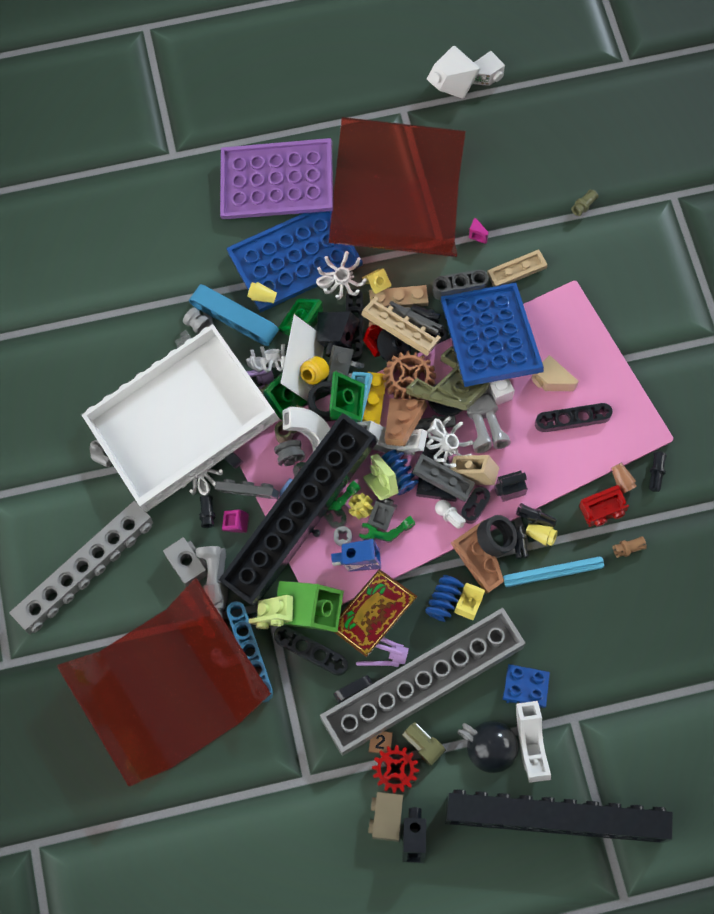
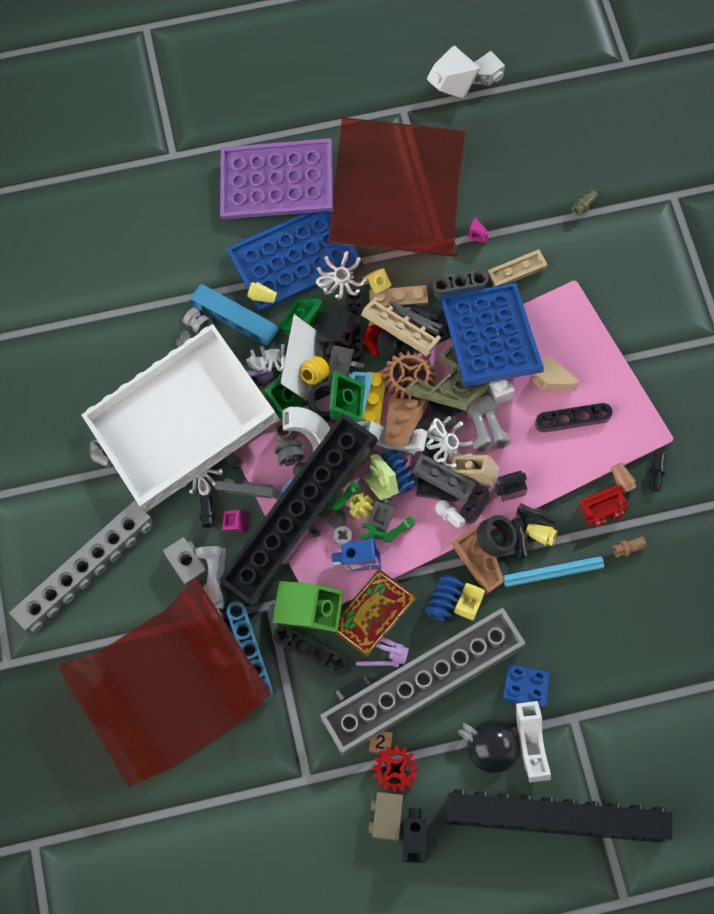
(273, 612): yellowish green bracket -> none
(427, 747): olive piece -> none

